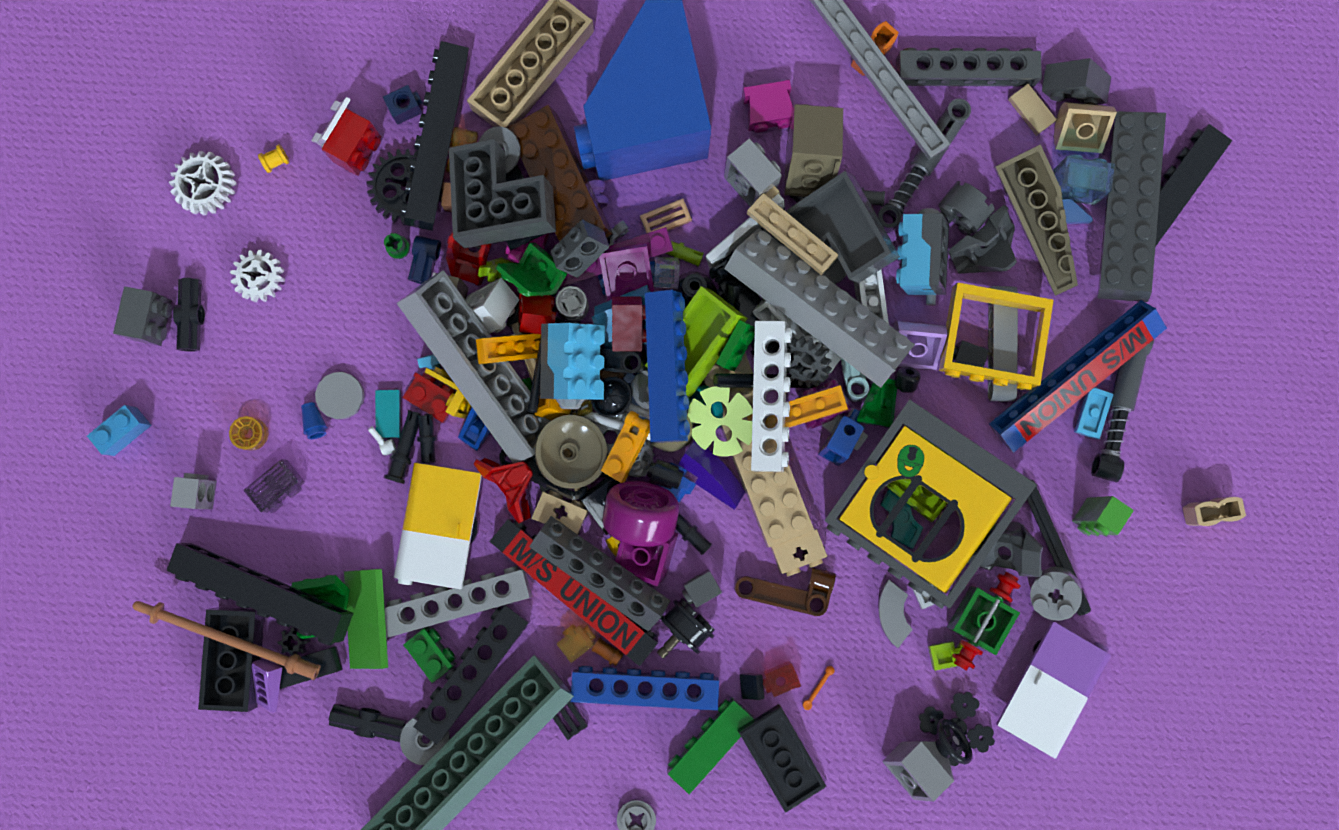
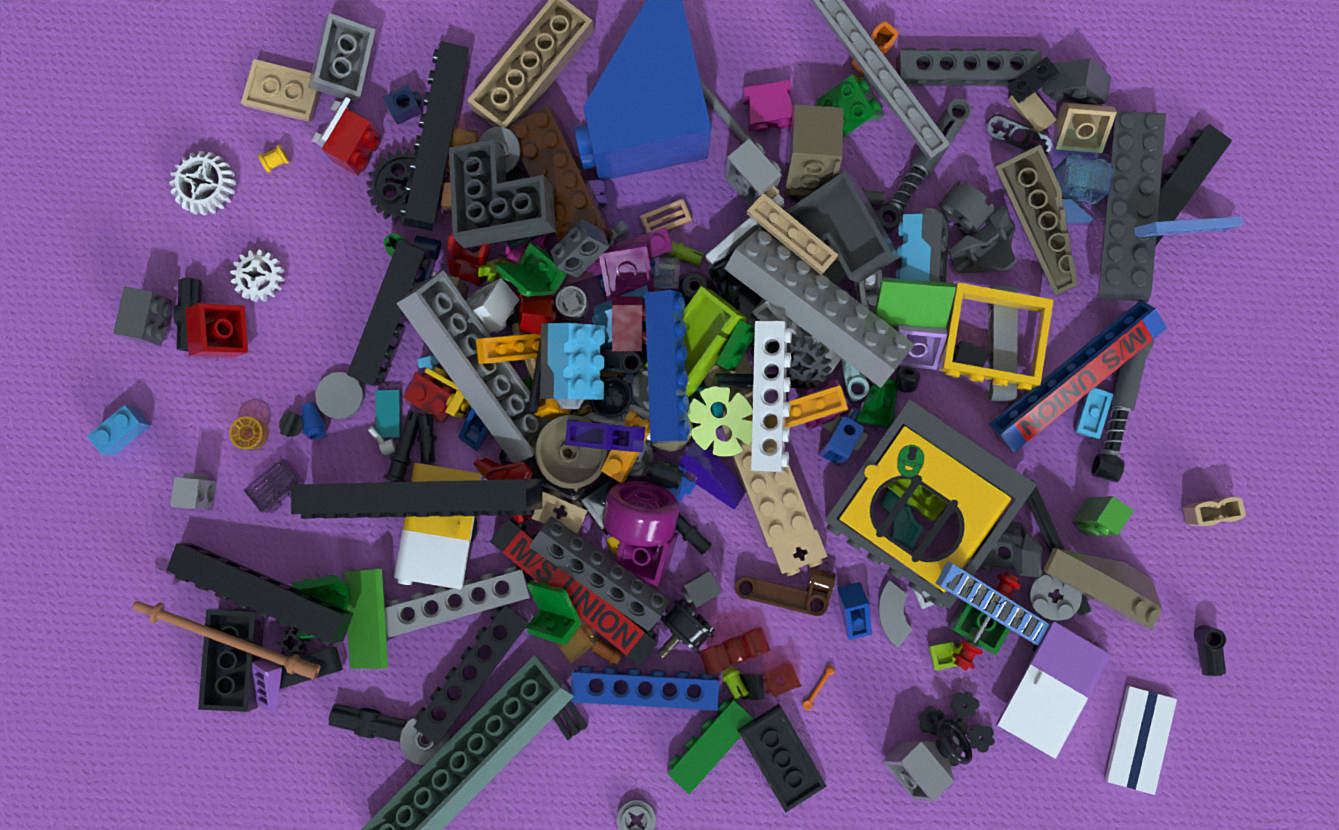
(216, 330): none -> red brick
(280, 91): none -> tan plate
(291, 424): none -> pearl dark grey plate
(341, 58): none -> light grey brick
(386, 317): none -> black brick
(417, 499): none -> black brick
(430, 653): green bracket -> none
(556, 616): none -> green bracket
(605, 436): none -> dark purple slope
(724, 114): none -> light grey bar
(733, 680): none -> lime pin
(734, 651): none -> clear red piece
(854, 610): none -> blue slope
(856, 100): none -> green bracket
(914, 302): none -> bright green tile
(992, 603): none -> tile
(1017, 125): none -> black beam
(1033, 80): none -> black hinge
(1109, 584): none -> dark tan wedge
(1140, 740): none -> white tile
(1187, 226): none -> medium blue tile
(1211, 653): none -> black piece

